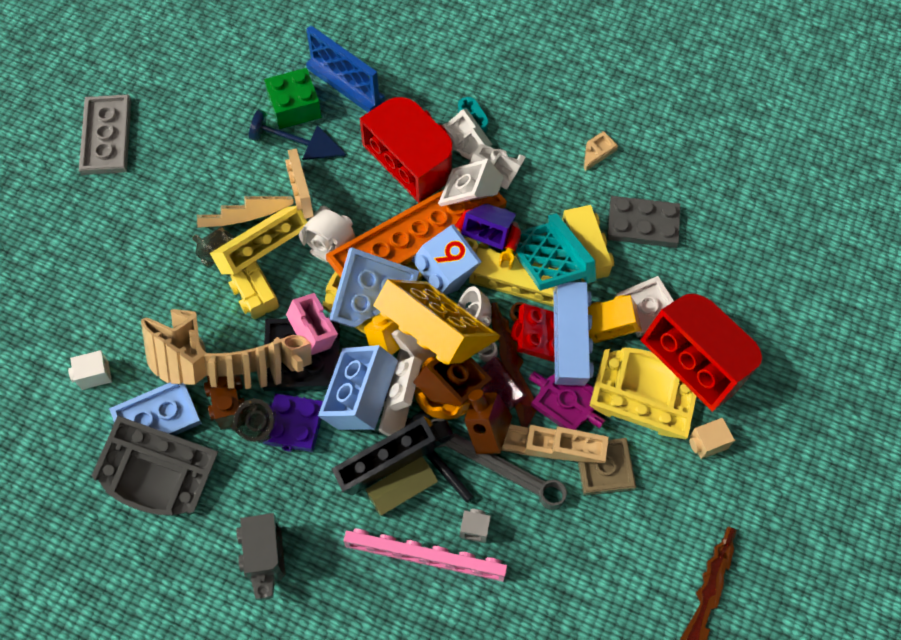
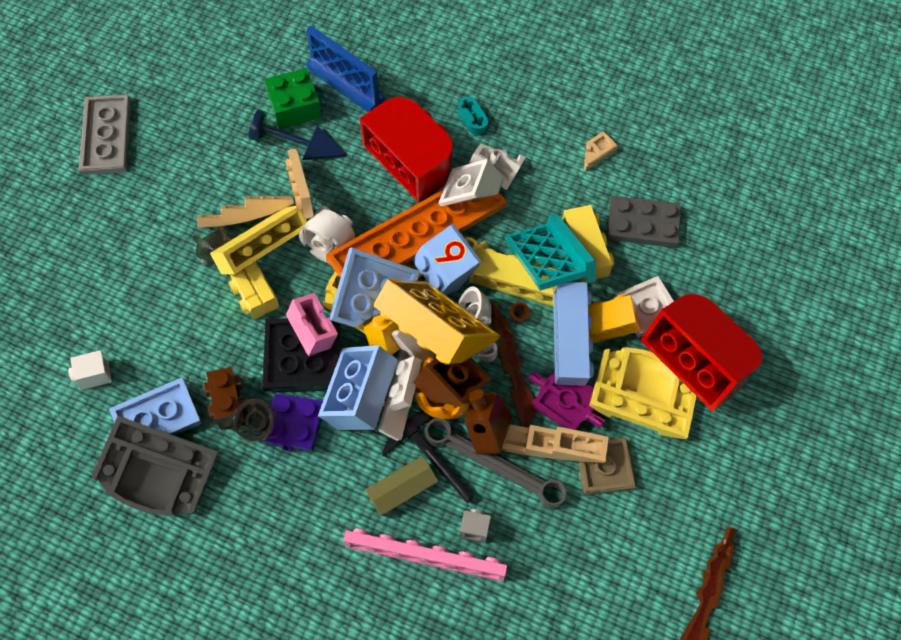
(181, 355): tan piece -> none
(262, 553): dark grey hinge -> none
(391, 454): black hinge -> none
(465, 134): white slope -> none
(493, 227): dark purple torso -> none
(502, 383): clear pink plate -> none
(534, 332): red plate -> none
(711, 438): tan brick -> none

